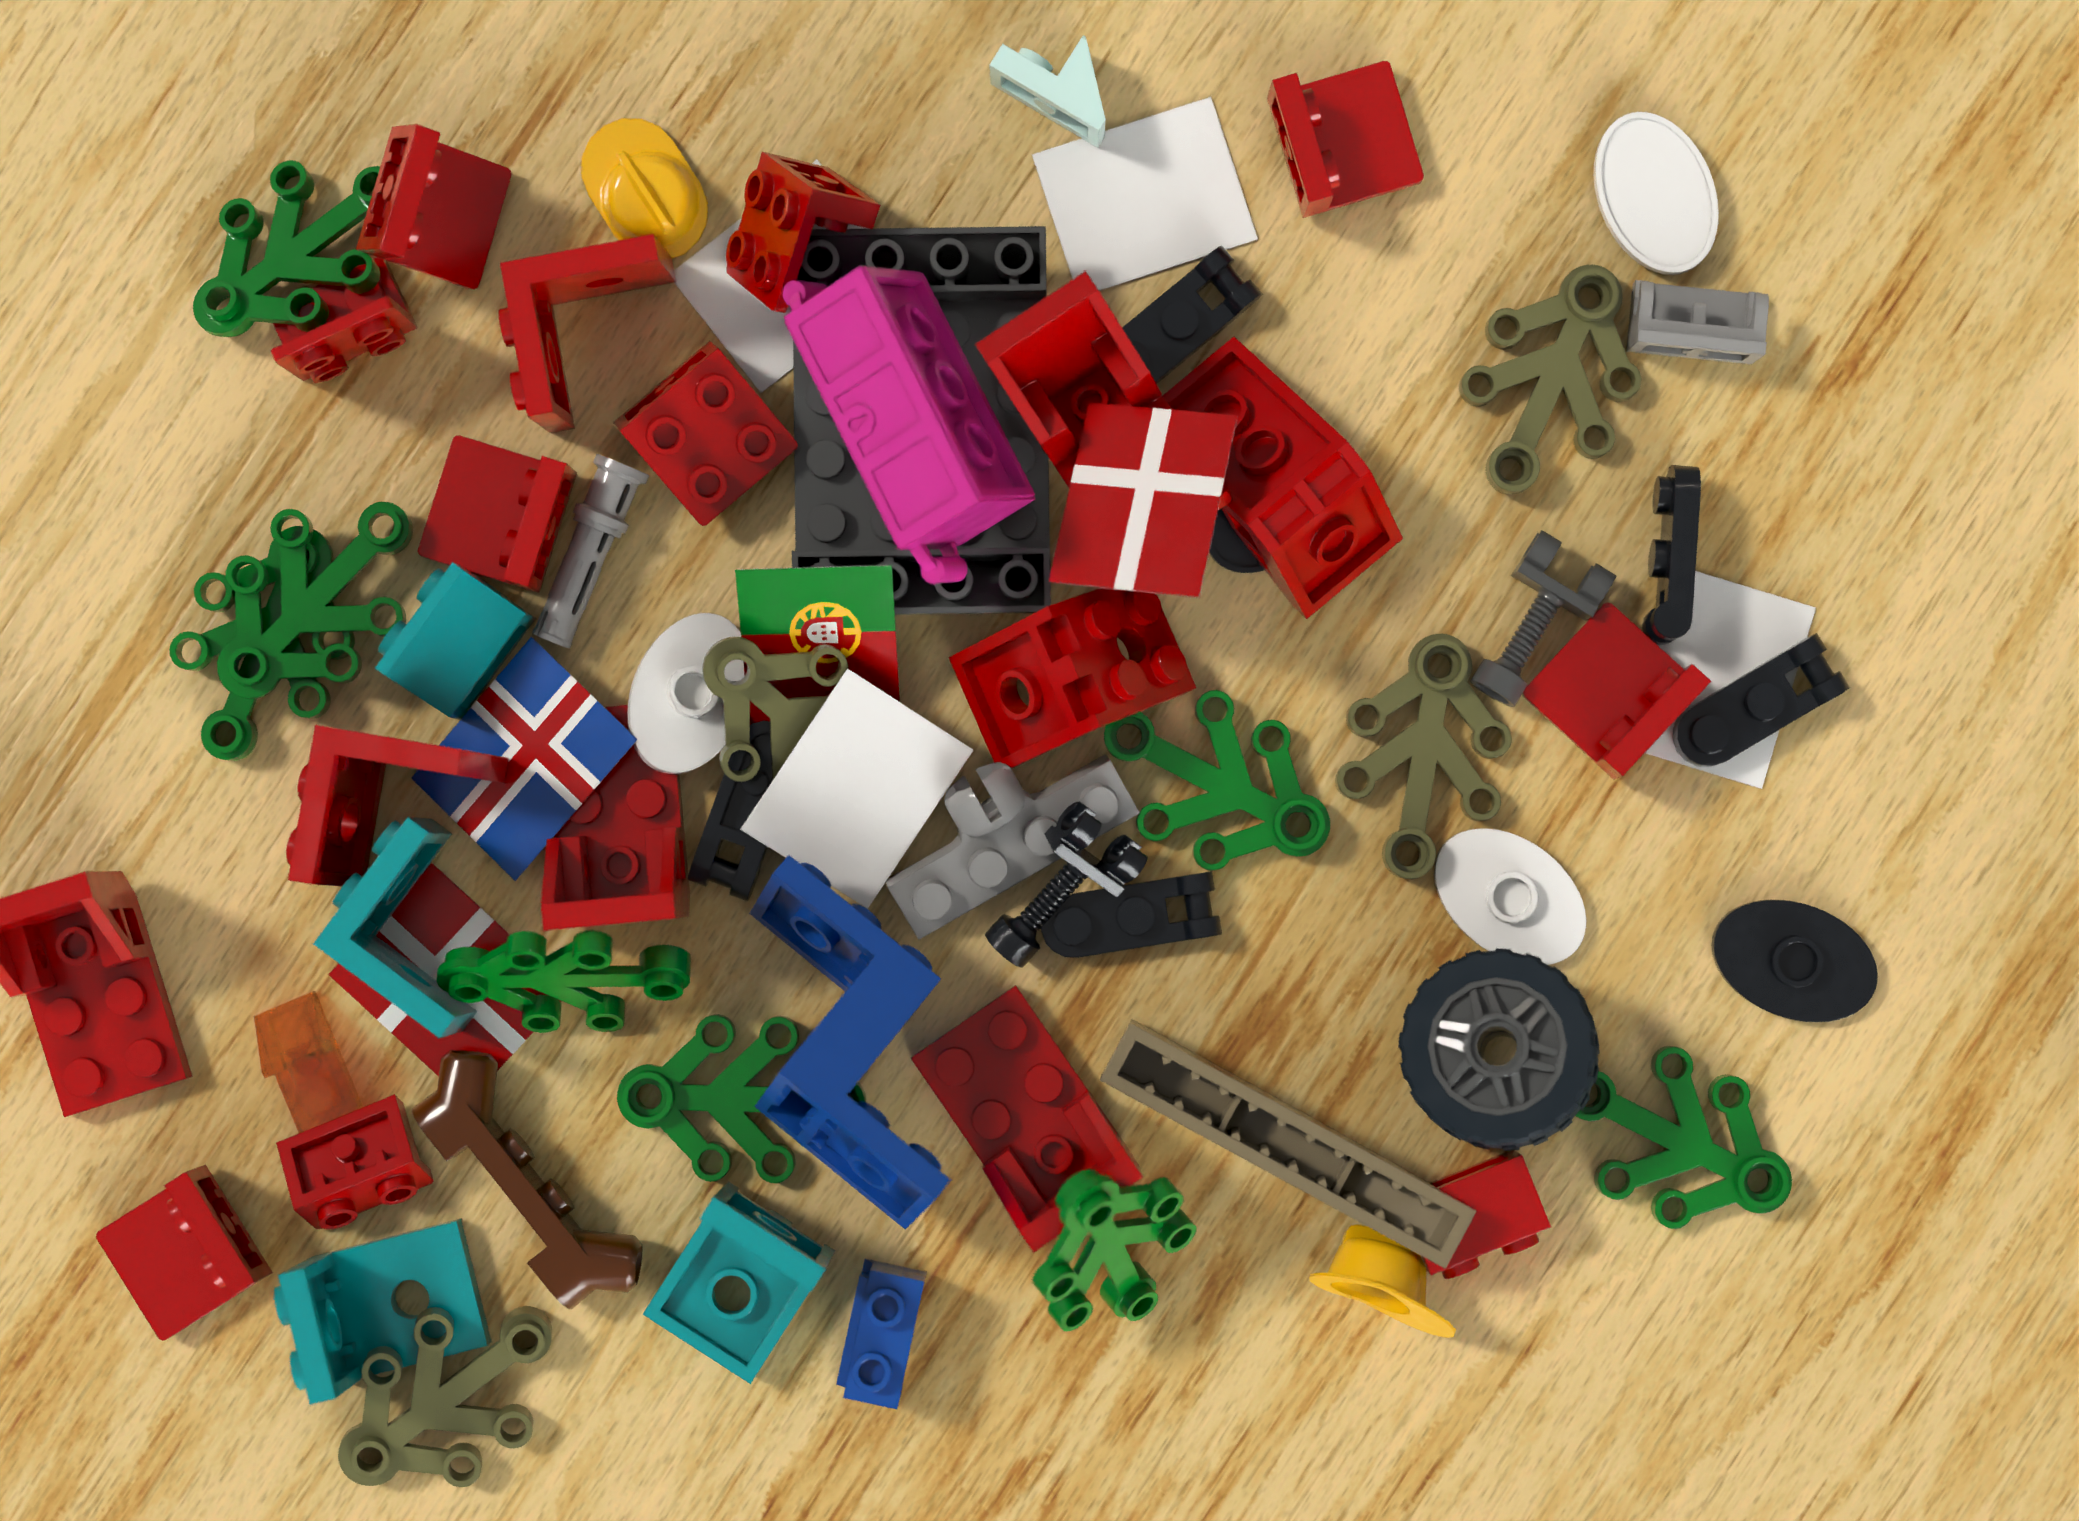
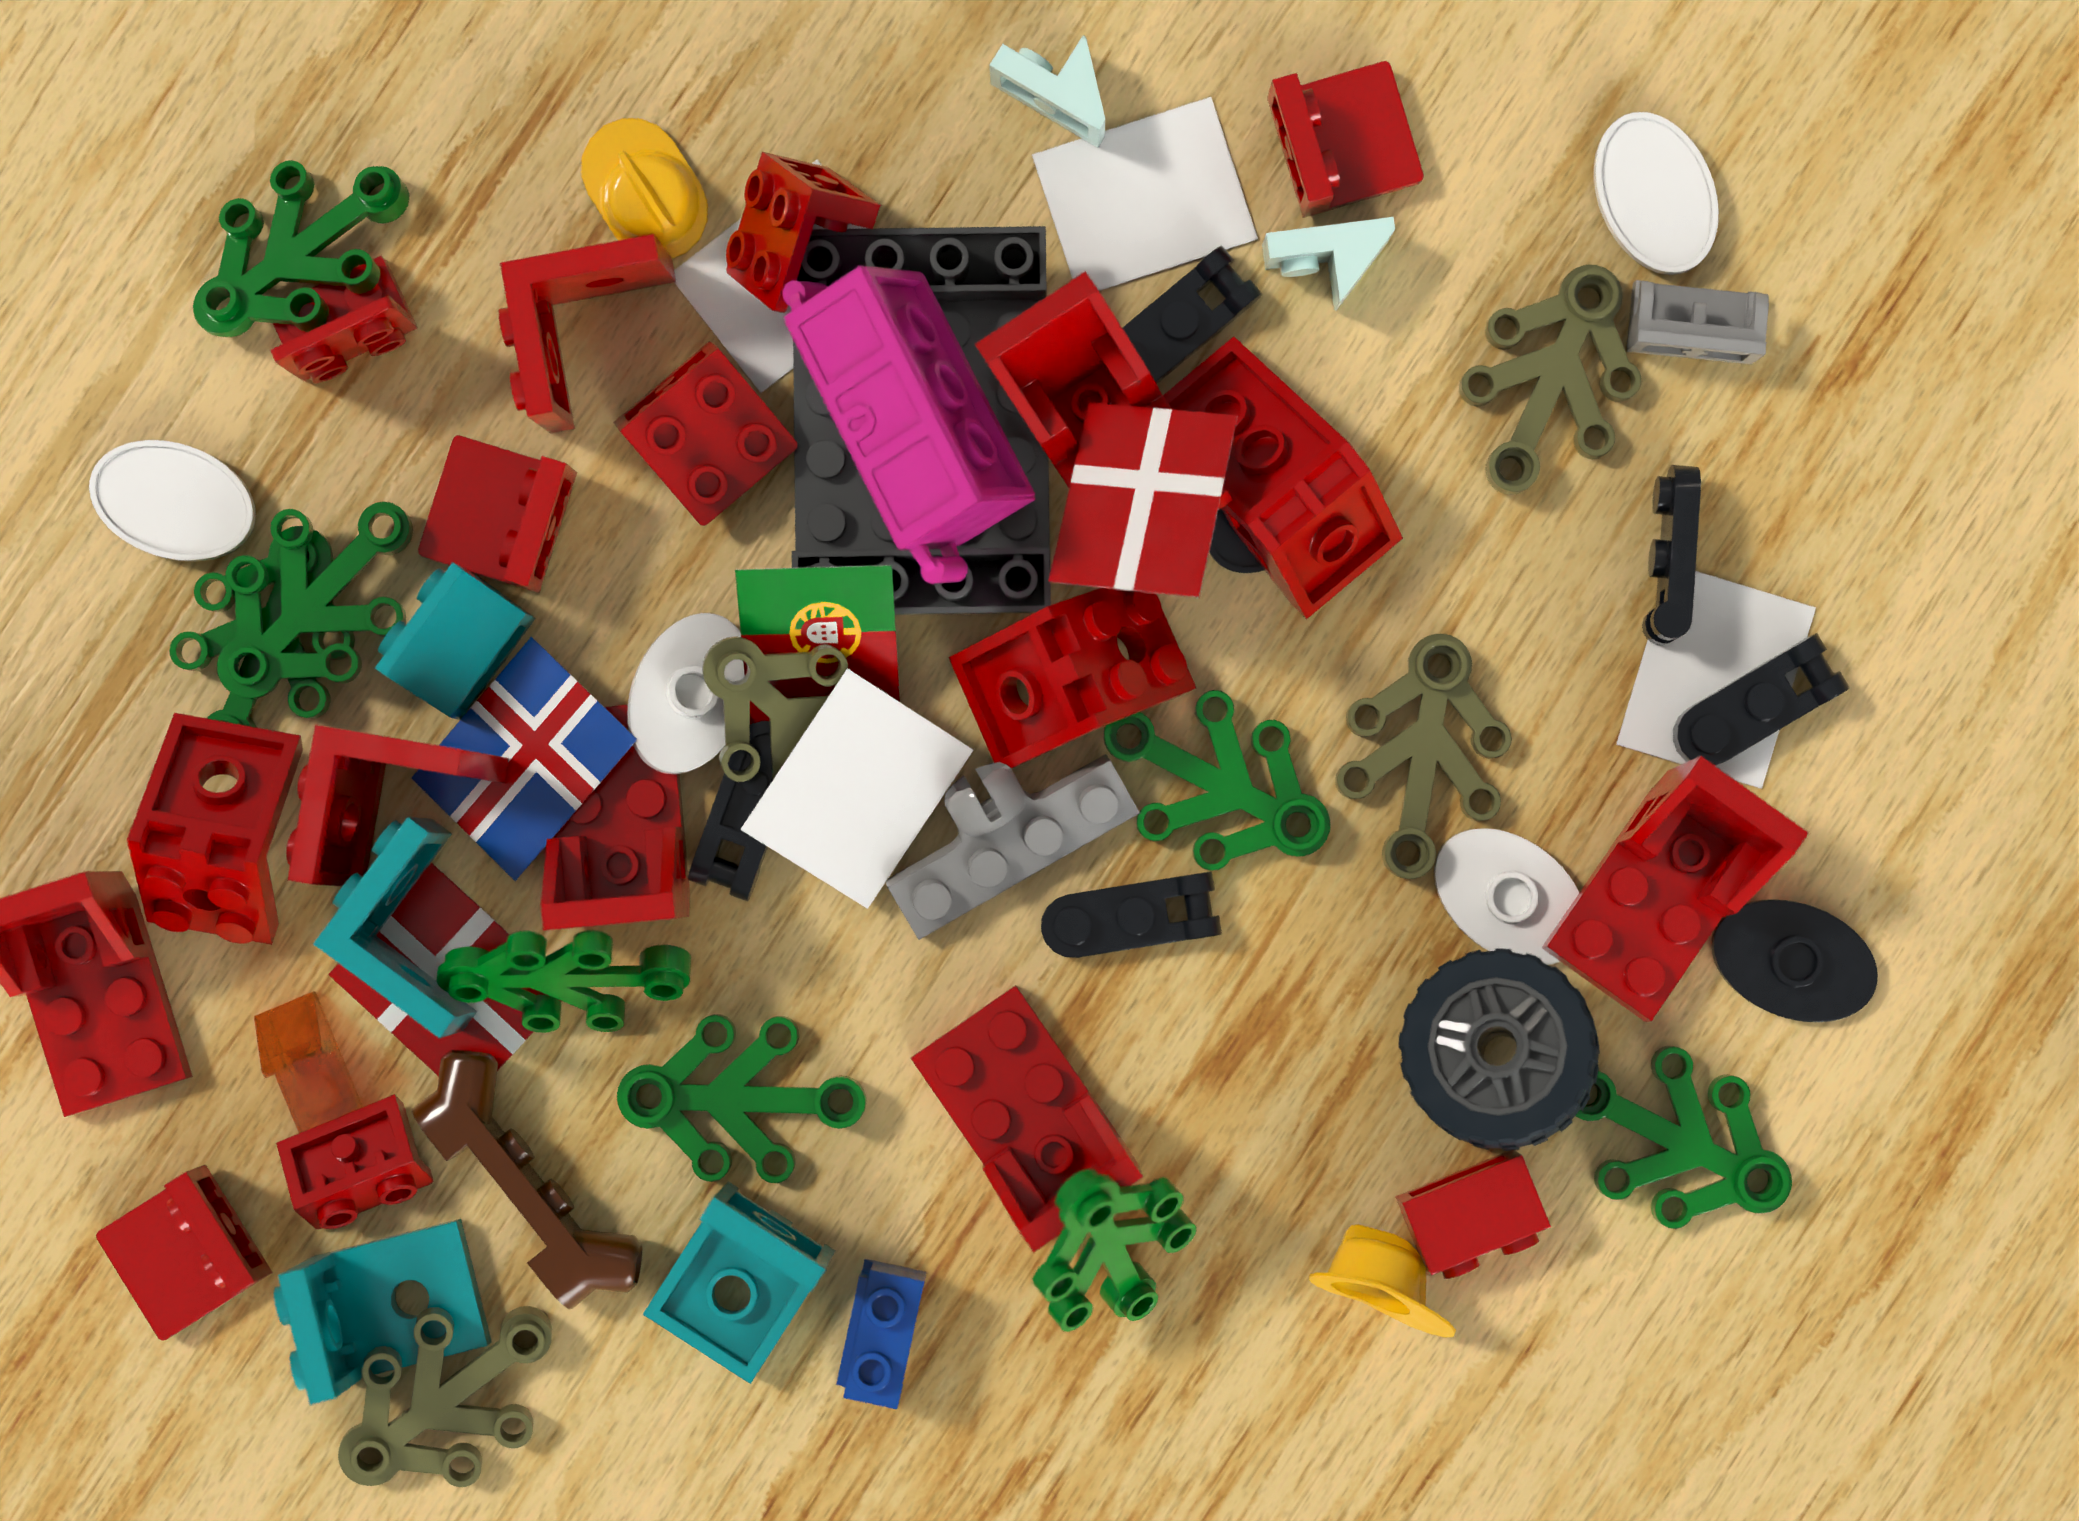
(172, 500): none -> white piece
(206, 851): none -> red bracket
(434, 207): red bracket -> none
(599, 522): light grey pin -> none
(882, 991): blue bracket -> none
(1073, 832): black bar -> none
(1287, 1143): dark tan slope -> none
(1345, 246): none -> light aqua slope
(1502, 677): dark grey bar -> none
(1613, 690): red bracket -> none
(1668, 880): none -> red bracket

